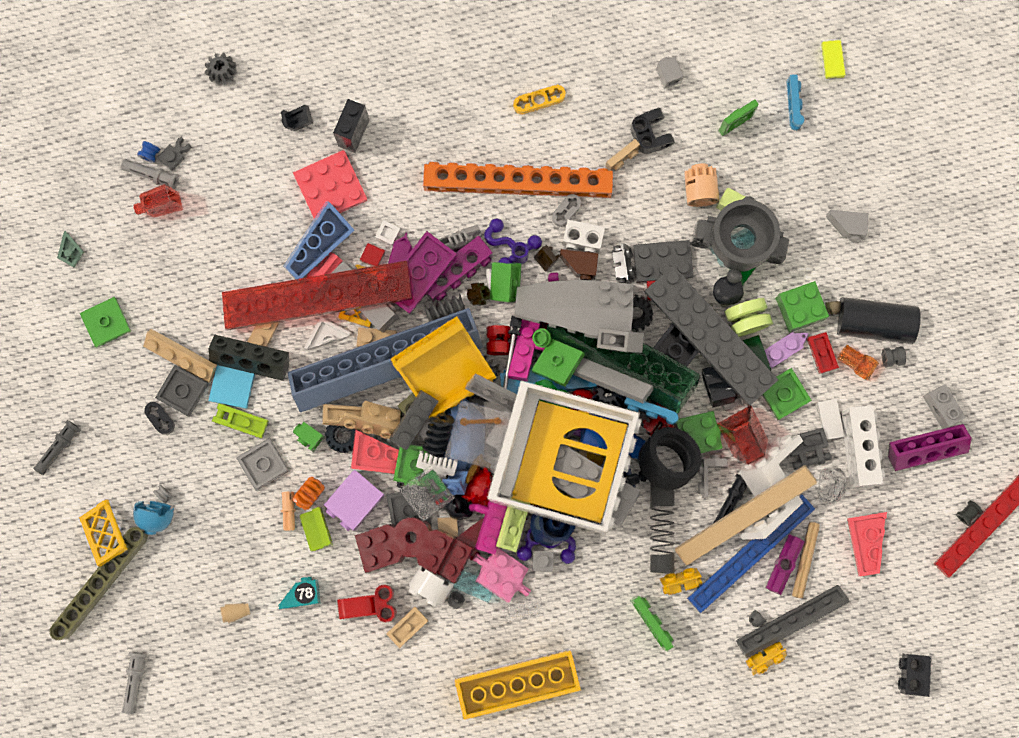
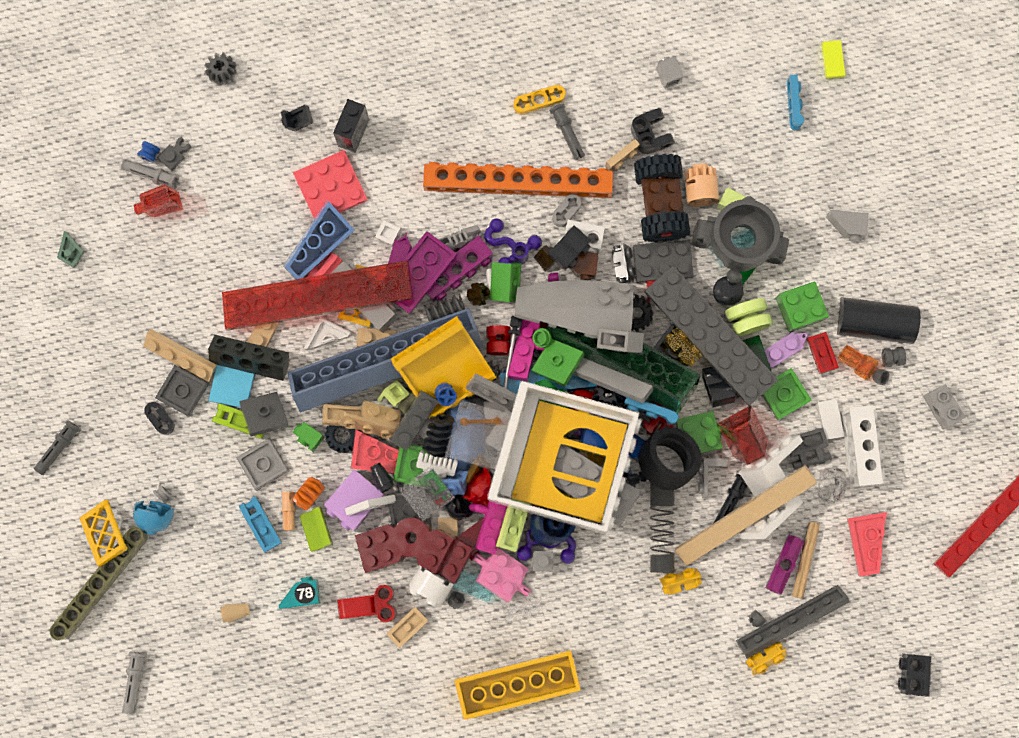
(105, 322): bright green plate -> none
(260, 525): none -> dark azure plate
(263, 414): none -> dark grey plate
(370, 504): none -> white tile
(372, 255): red tile -> none
(382, 478): none -> black cone
(394, 393): none -> yellowish green panel
(448, 397): none -> blue wheel
(564, 124): none -> dark grey pin
(569, 248): none -> black brick
(652, 622): bright green plate -> none
(662, 198): none -> black plate
(689, 351): none -> clear yellow hinge
(738, 117): bright green plate -> none
(745, 559): blue plate -> none
(833, 307): dark tan hinge -> none
(880, 376): none -> dark grey hinge
(929, 447): magenta brick -> none
(969, 512): pearl dark grey bush -> none

